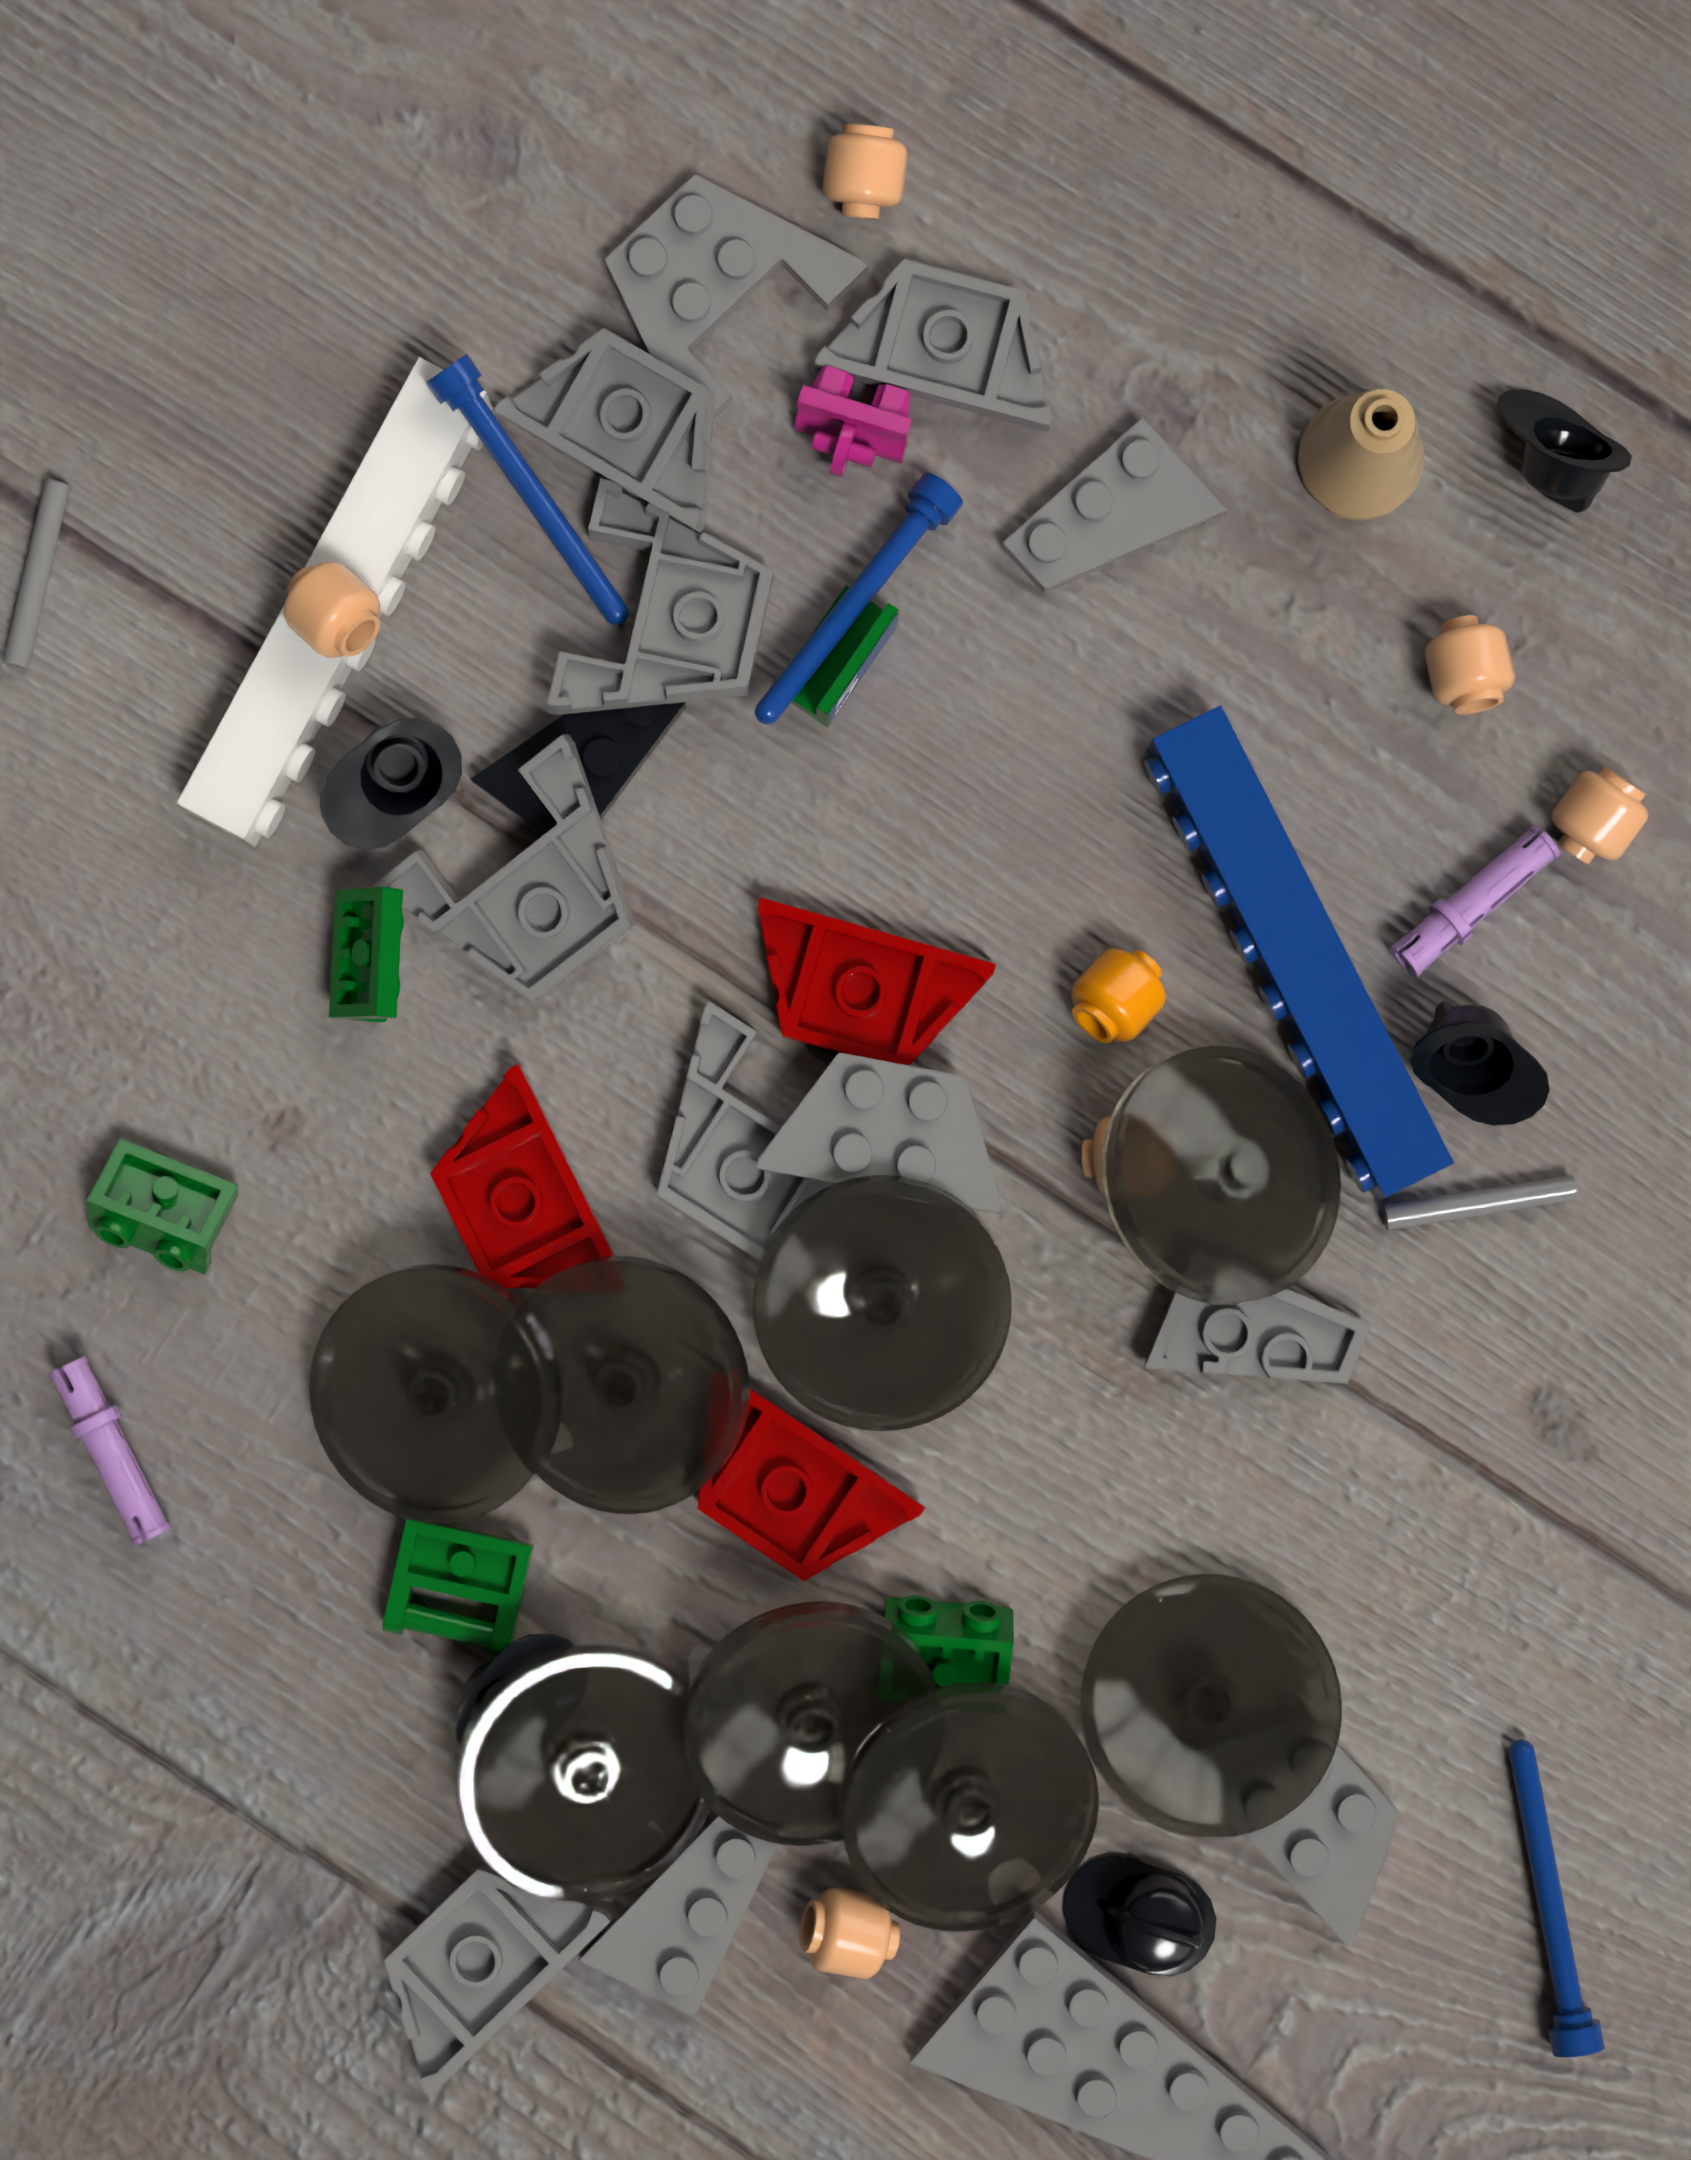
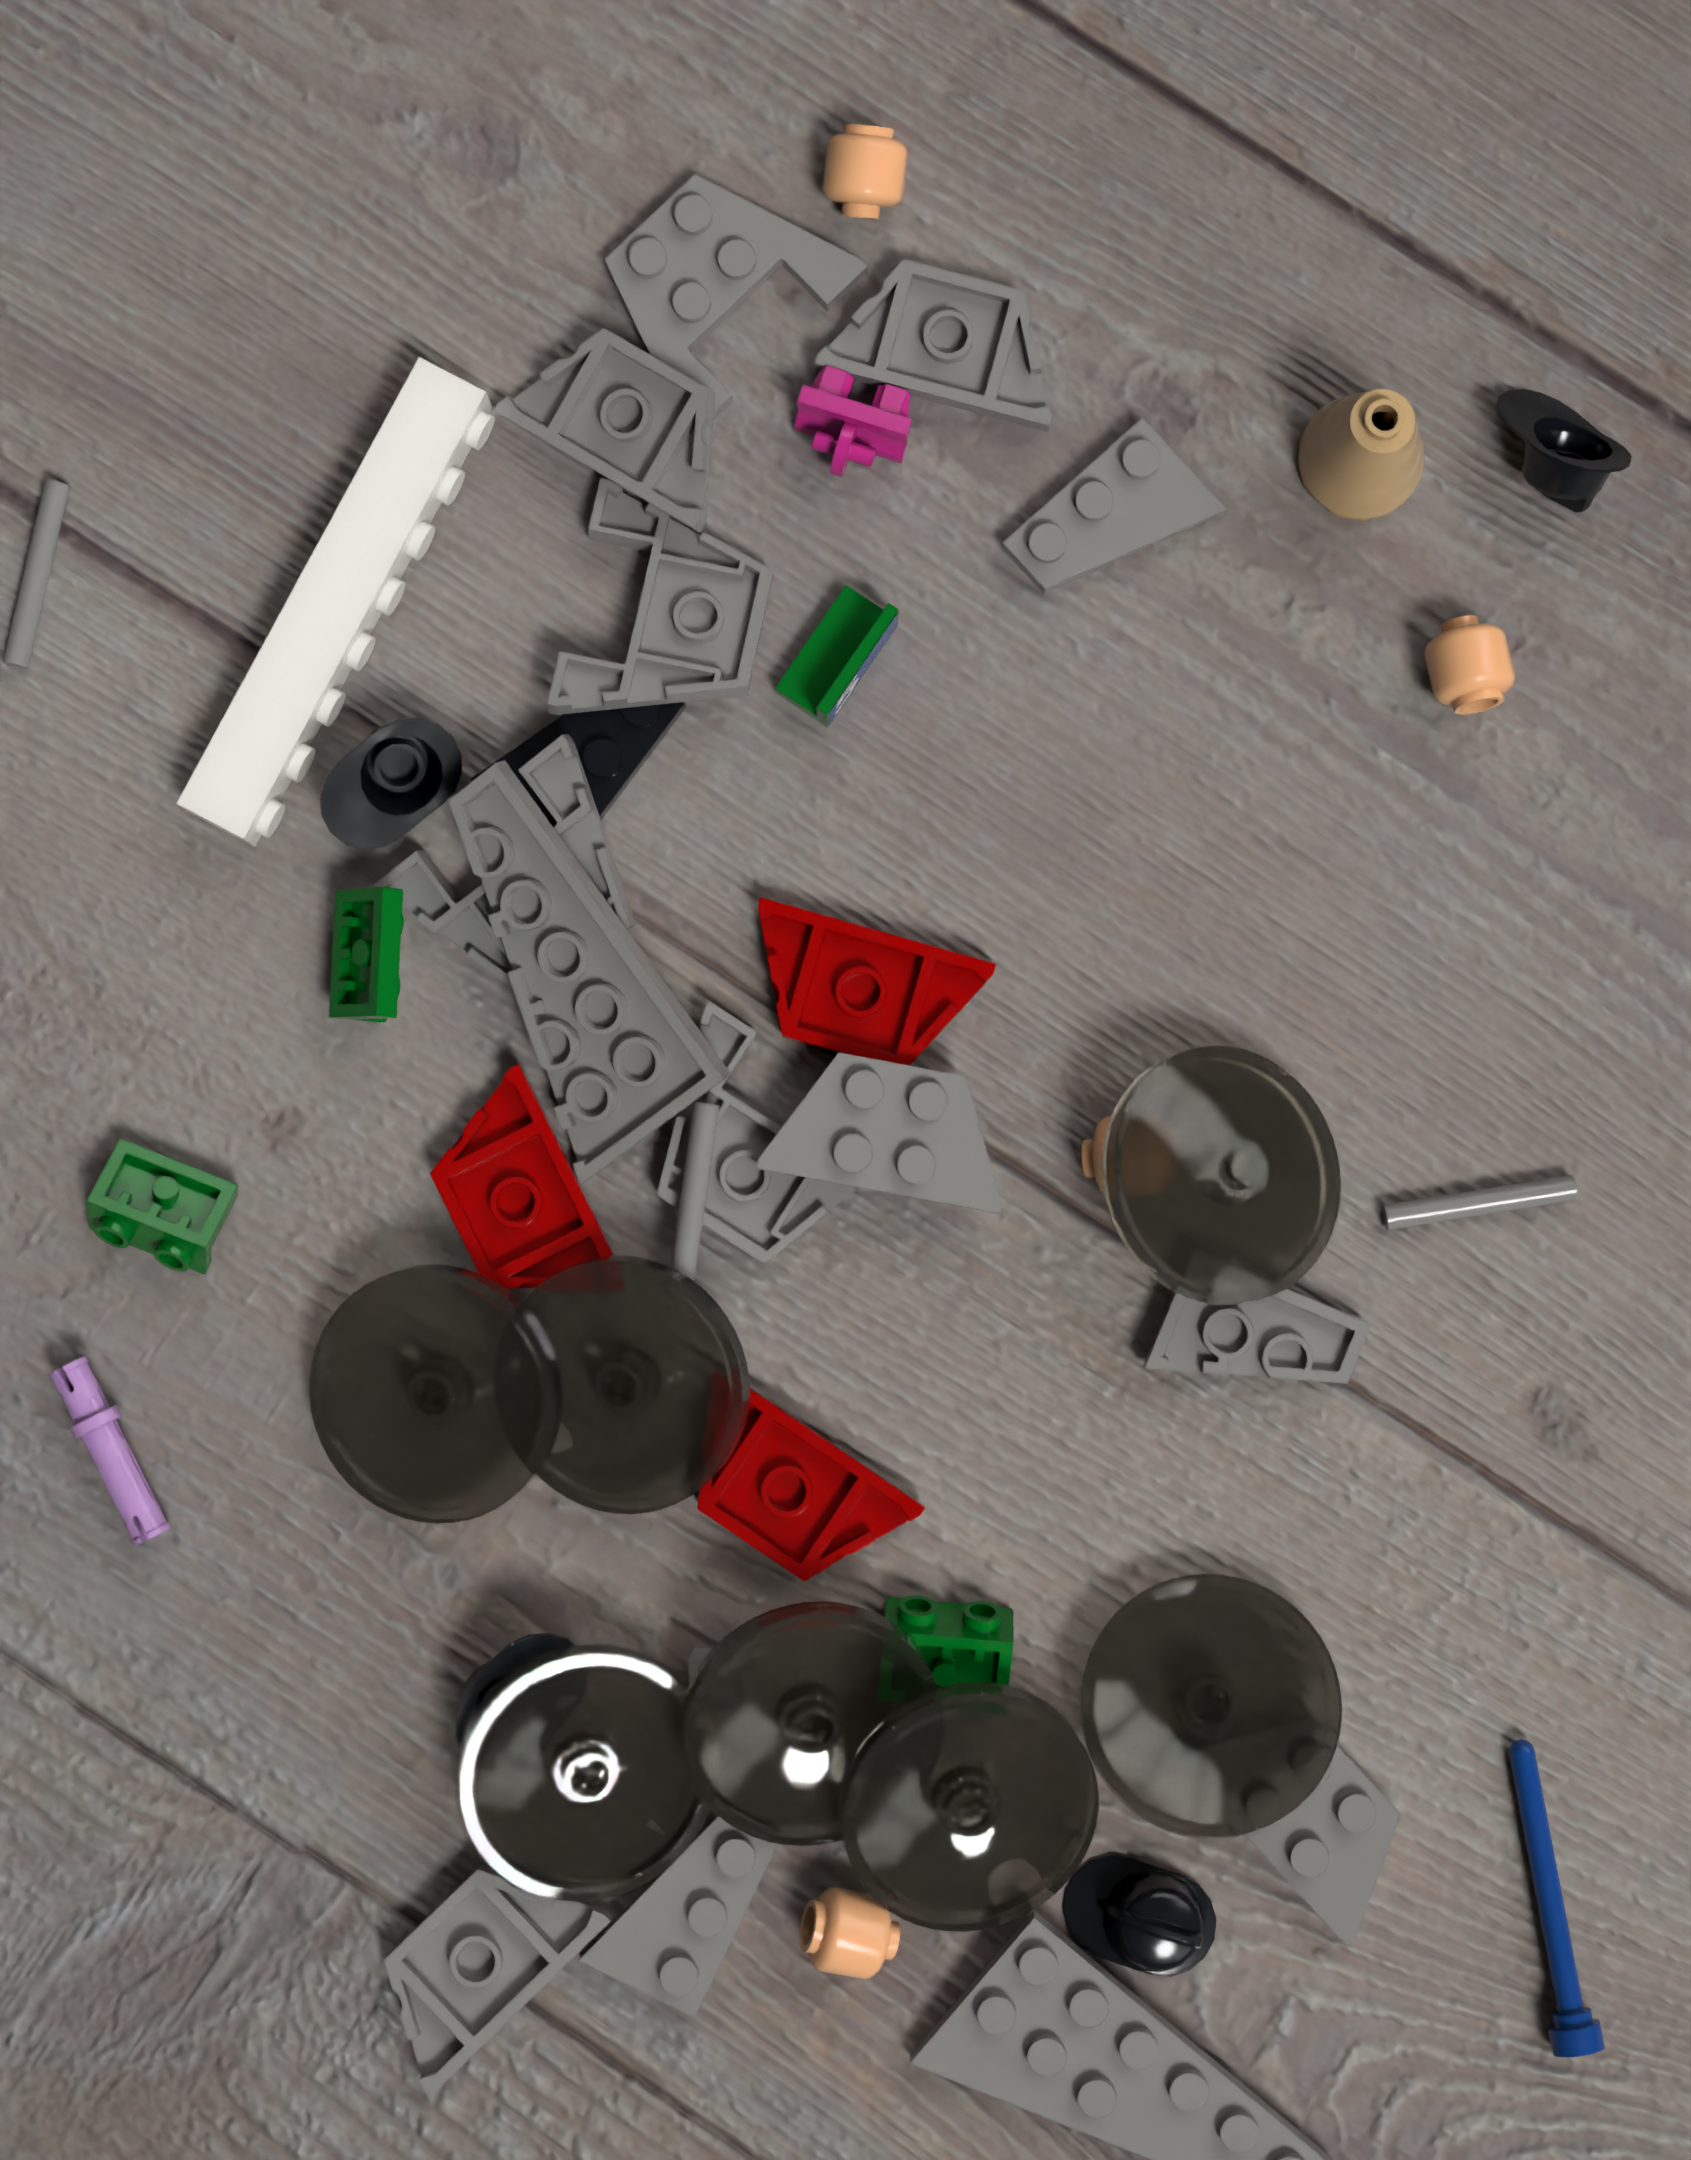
(332, 610): light nougat head -> none
(461, 390): blue piece -> none
(463, 1566): green plate -> none
(589, 996): none -> light grey wing
(694, 1188): none -> light grey bar
(881, 1303): clear smoke dish -> none
(930, 504): blue piece -> none
(1118, 995): light orange head -> none
(1297, 954): blue brick -> none
(1460, 913): lavender pin -> none
(1479, 1066): black piece -> none
(1599, 815): light nougat head -> none

